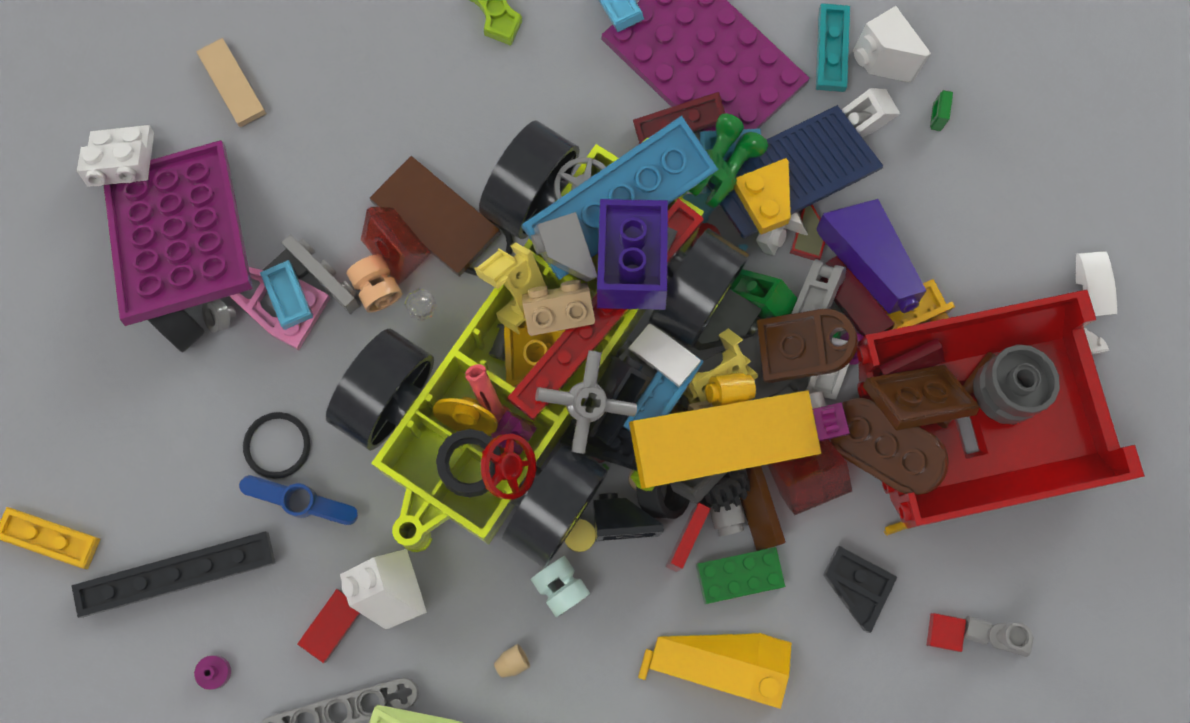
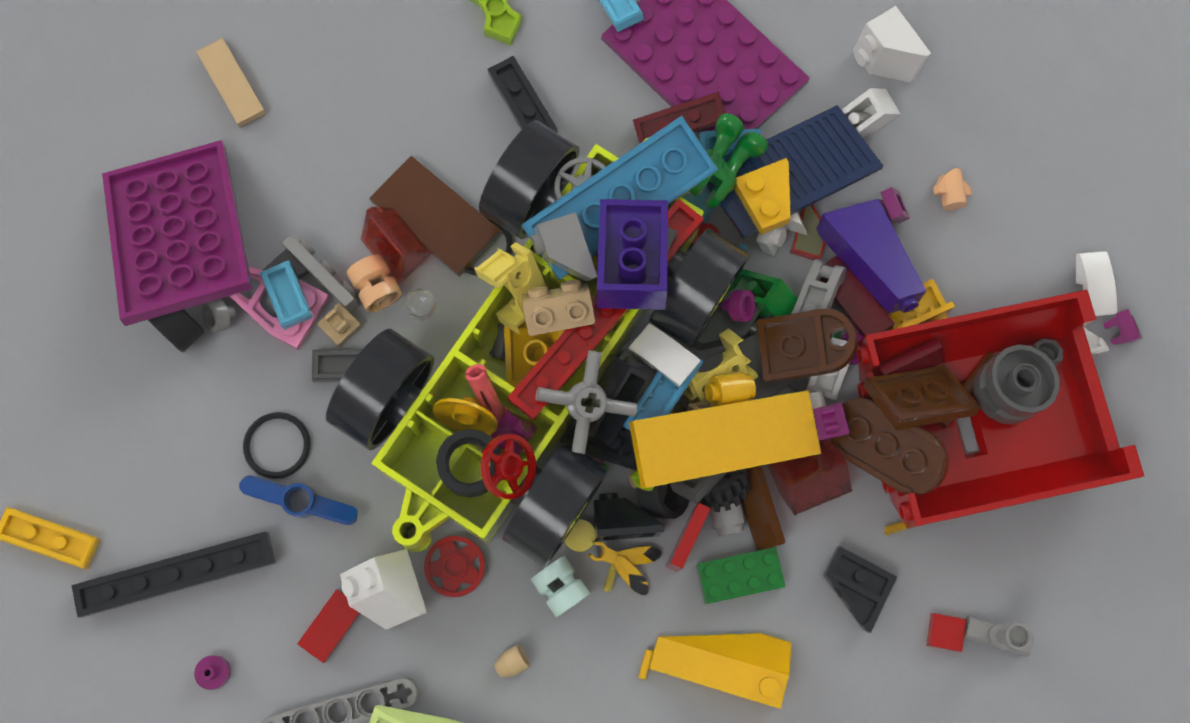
(116, 156): white plate -> none
(331, 364): none -> dark grey tile
(339, 325): none -> tan tile
(454, 566): none -> red wheel
(519, 94): none -> black plate
(610, 580): none -> light yellow leg
(624, 563): none -> yellow piece
(740, 305): none -> magenta tile
(833, 47): teal plate -> none
(894, 205): none -> magenta tile
(941, 110): green tile -> none
(952, 190): none -> light nougat piece
(1051, 349): none -> dark grey tile
(1128, 328): none -> magenta tile

